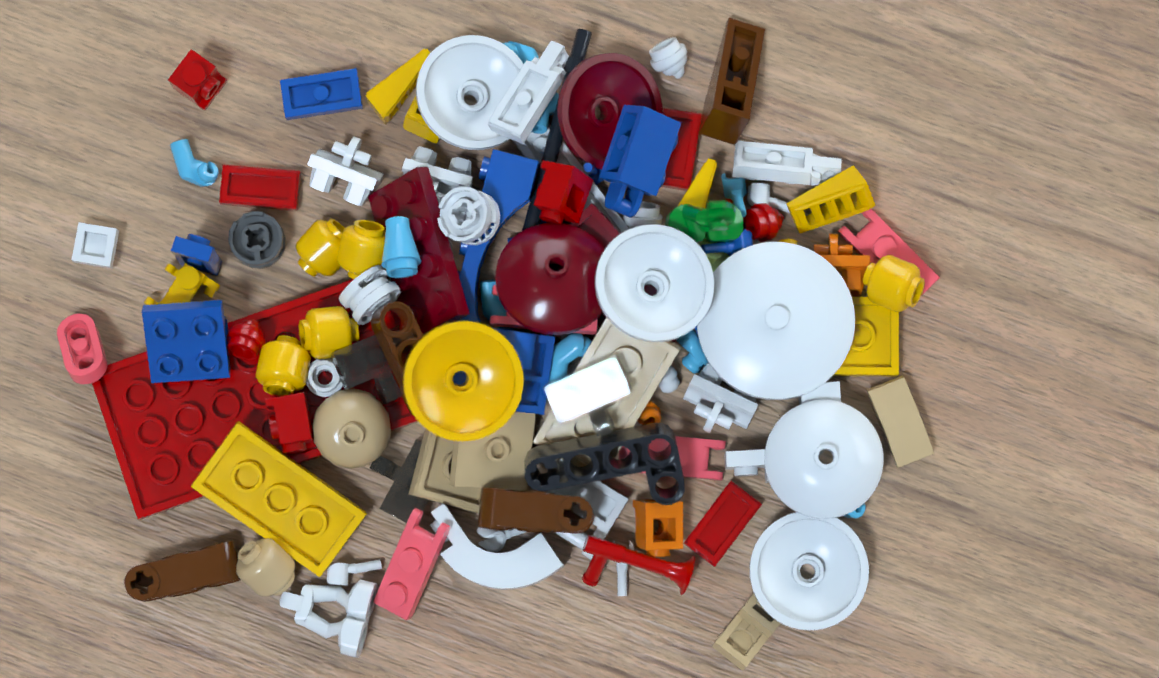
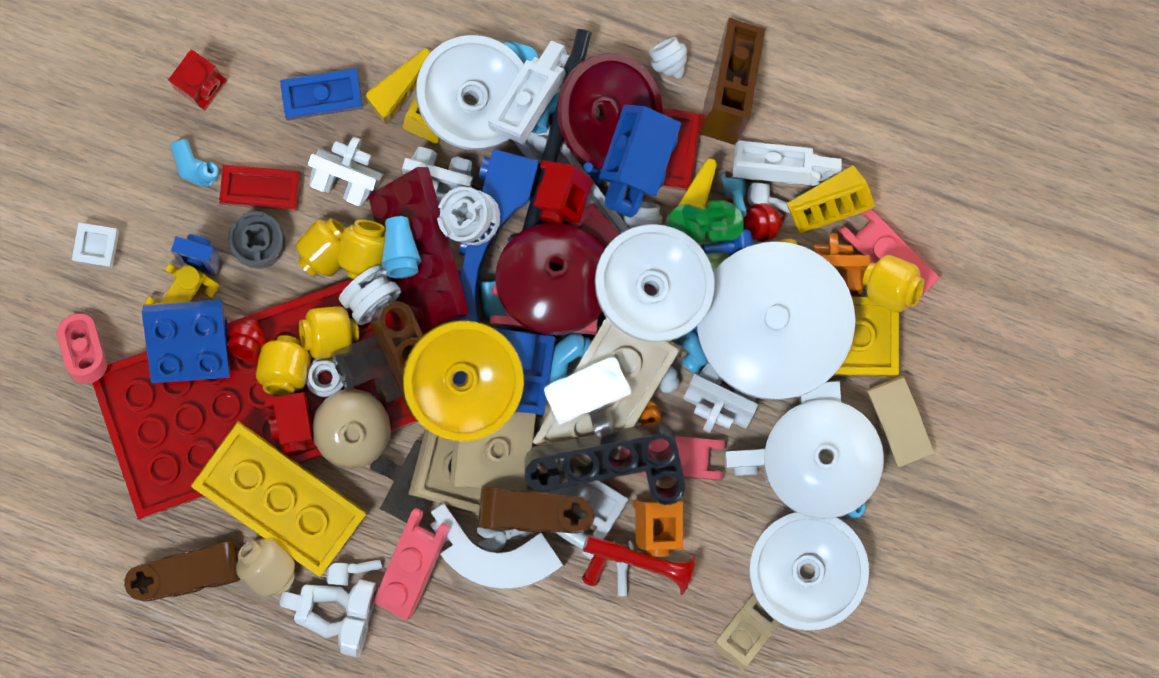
(722, 524): red tile -> none

